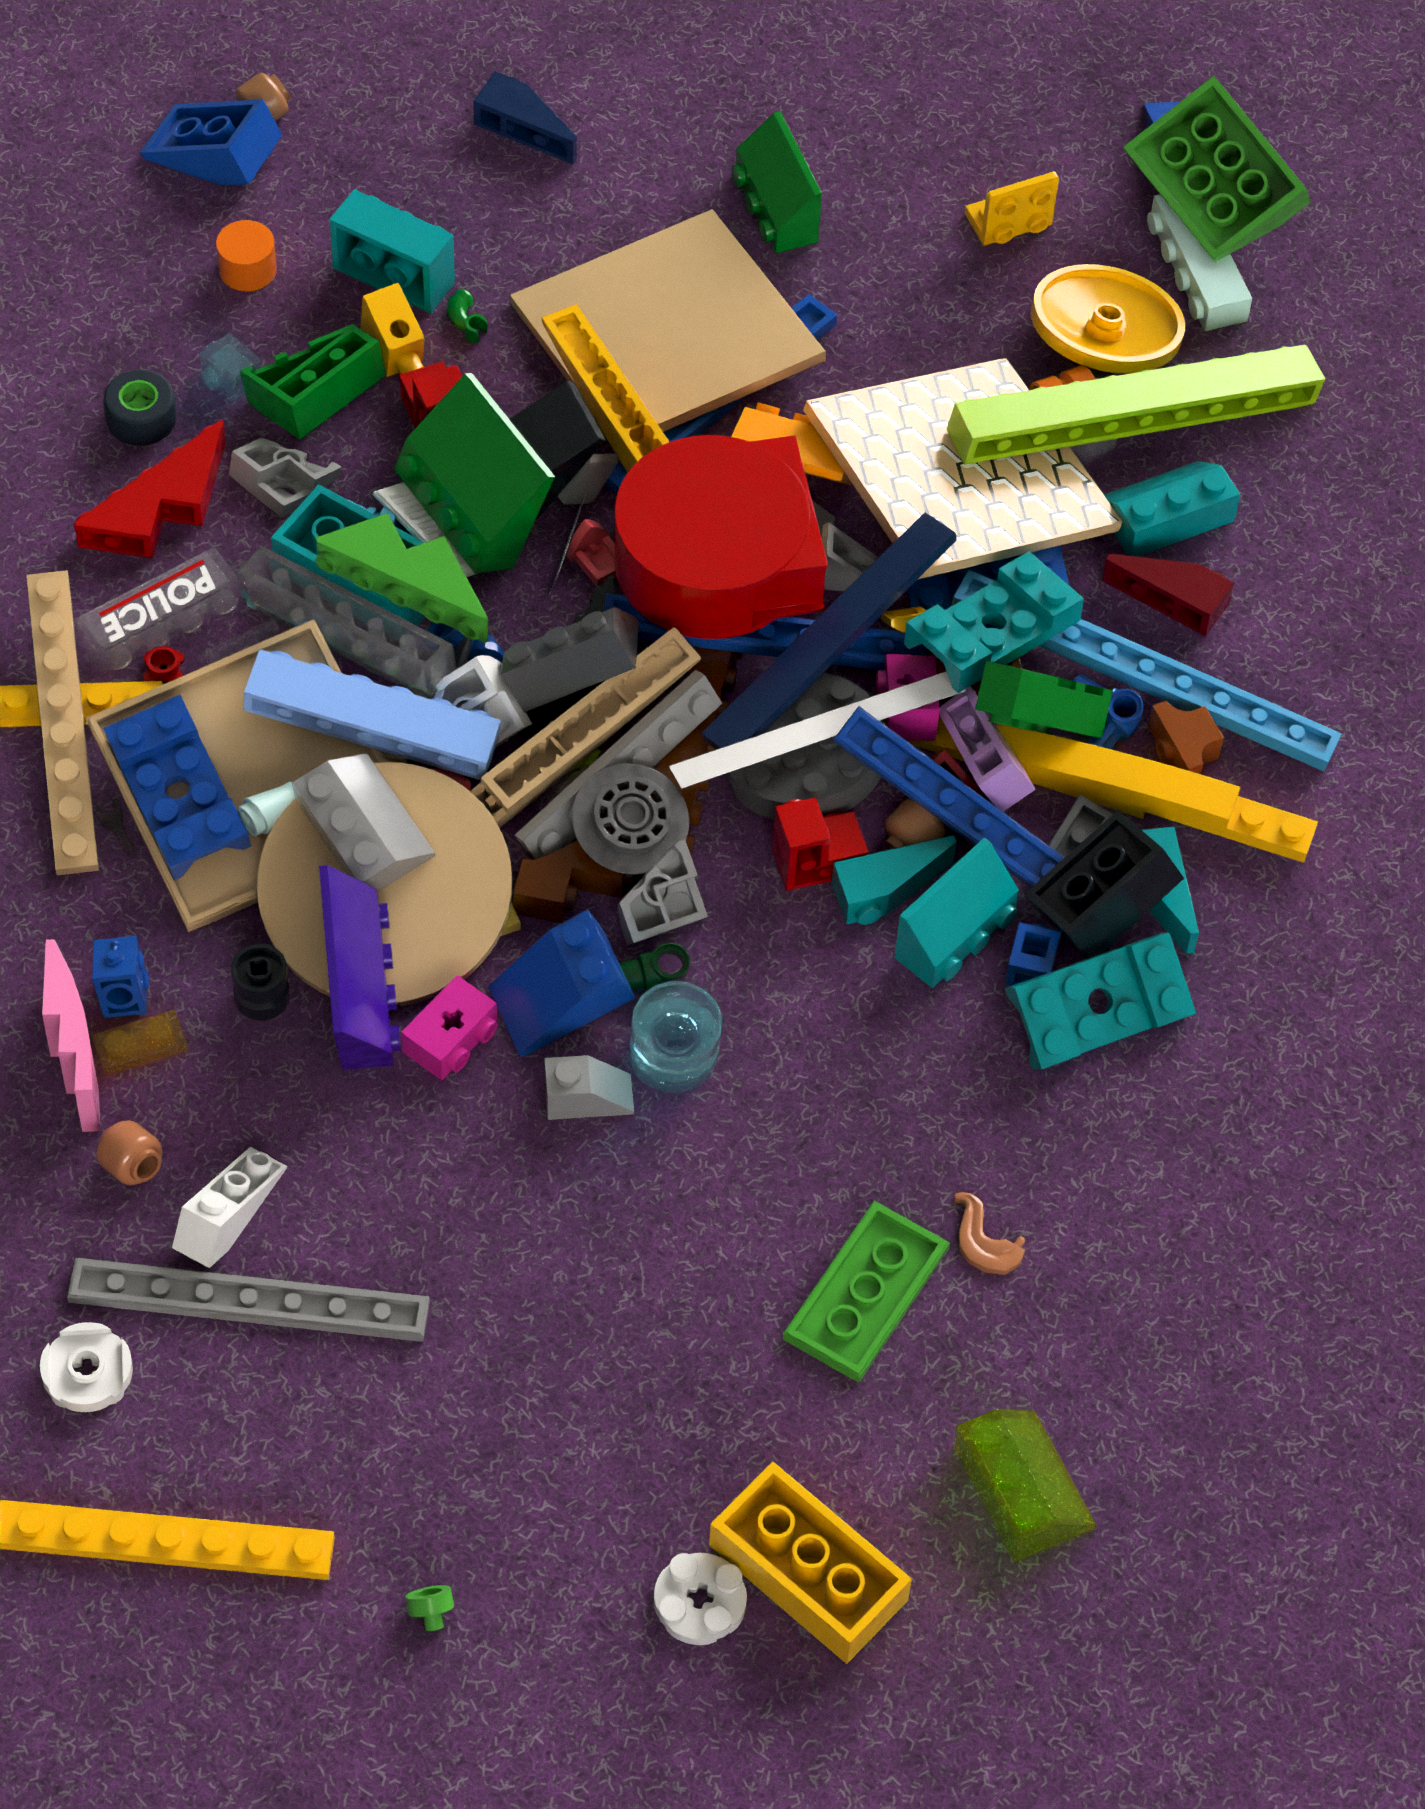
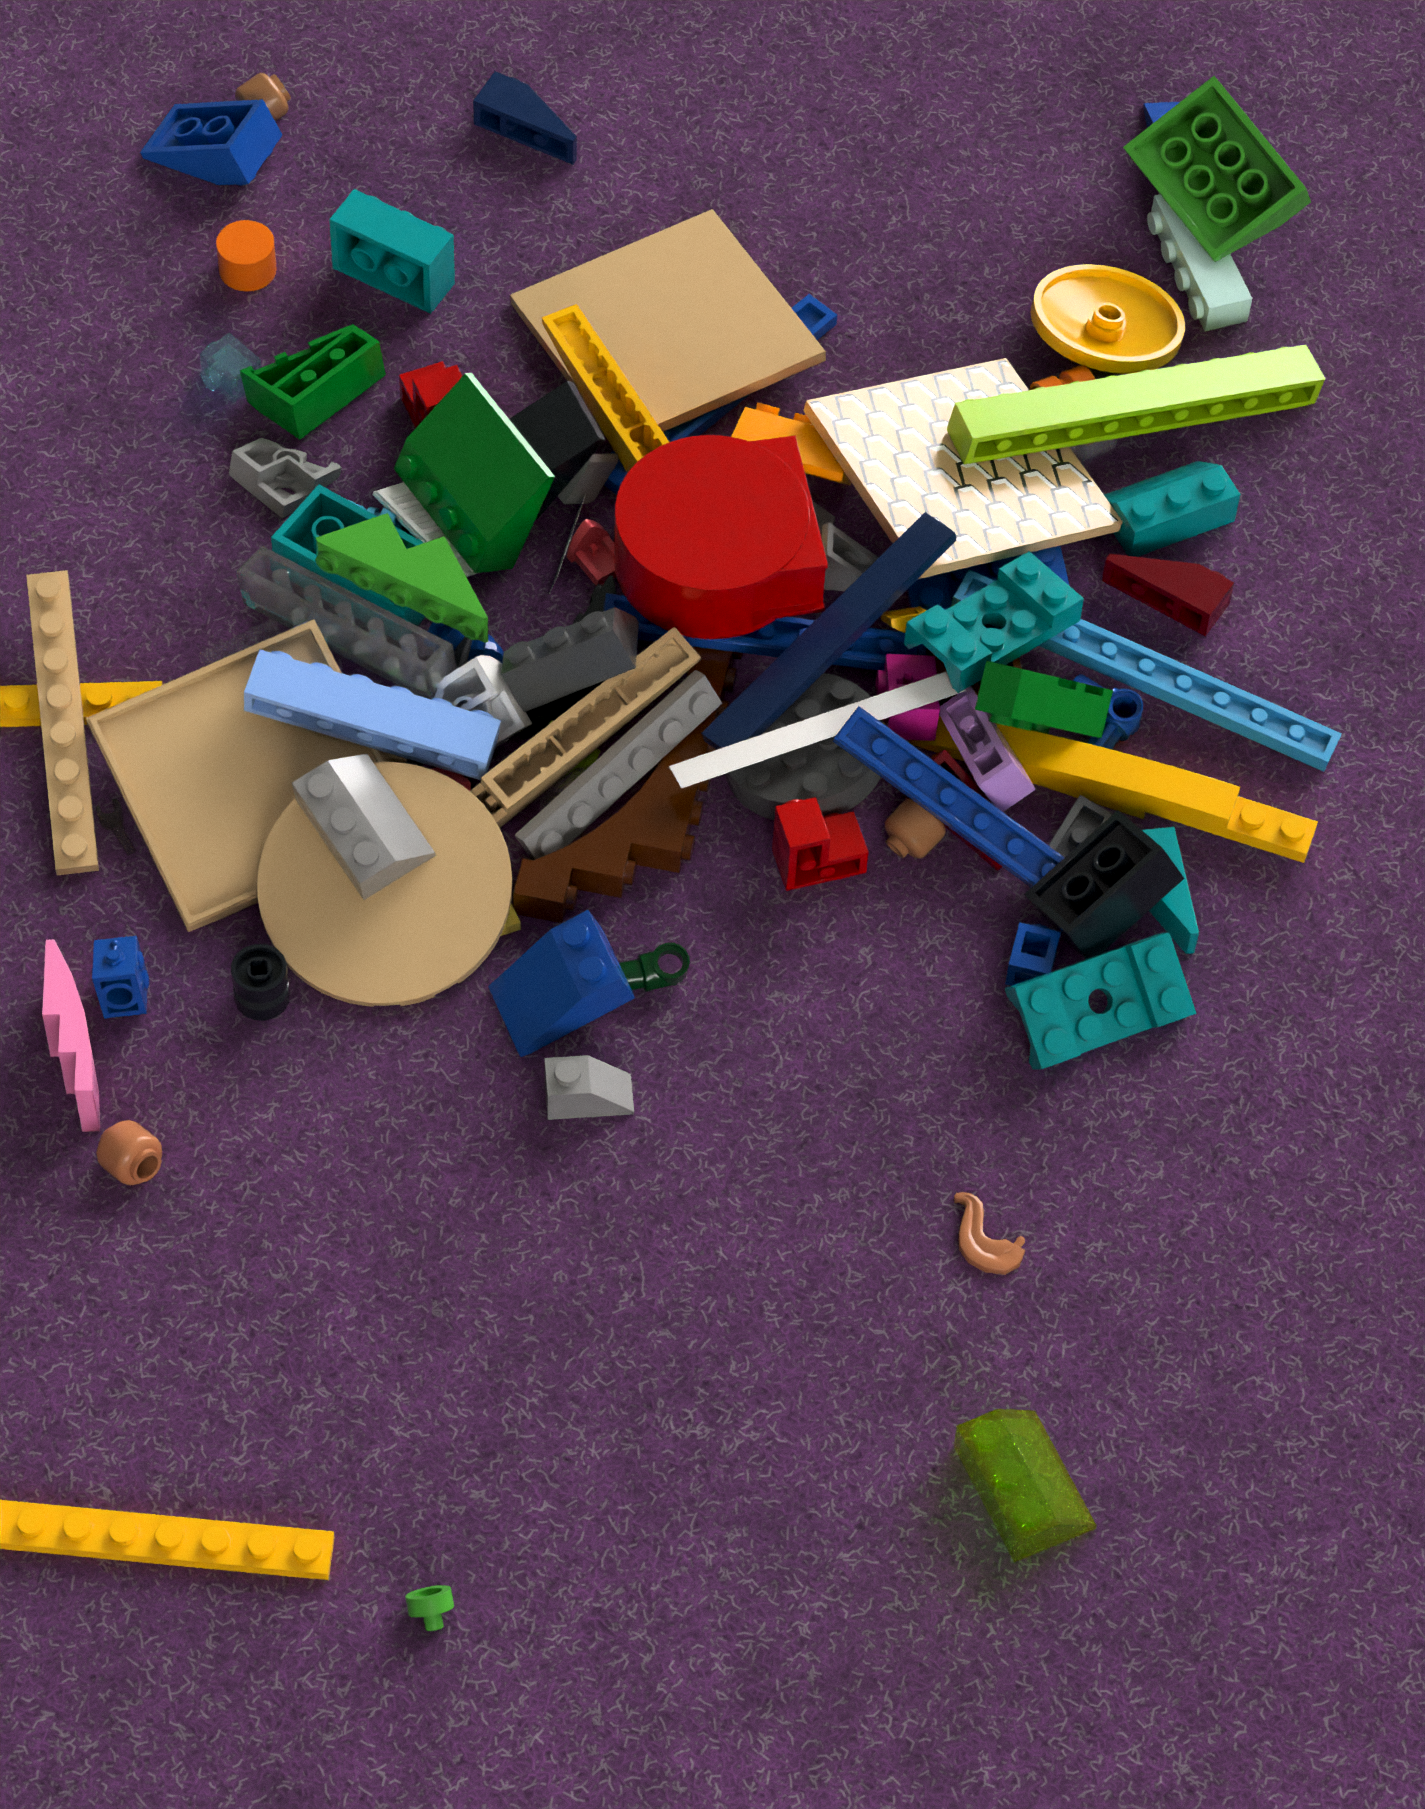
(91, 1391): white plate -> none
(139, 407): black wheel -> none
(139, 1043): clear yellow plate -> none
(158, 611): clear brick -> none
(160, 657): red plate -> none
(164, 749): blue piece -> none
(170, 491): red slope -> none
(225, 1206): white slope -> none
(249, 1299): light grey tile -> none
(264, 809): light aqua cone -> none
(358, 972): dark purple slope -> none
(391, 321): yellow torso -> none
(450, 1028): dark pink brick -> none
(457, 311): green arm -> none
(632, 814): flat silver wheel -> none
(662, 898): light grey slope -> none
(673, 1016): clear light blue wheel -> none
(687, 1575): white plate -> none
(778, 186): green slope -> none
(810, 1562): yellow brick -> none
(866, 1291): bright green tile -> none
(883, 880): teal slope -> none
(956, 915): teal slope -> none
(1014, 209): yellow bracket -> none
(1185, 737): dark orange brick -> none

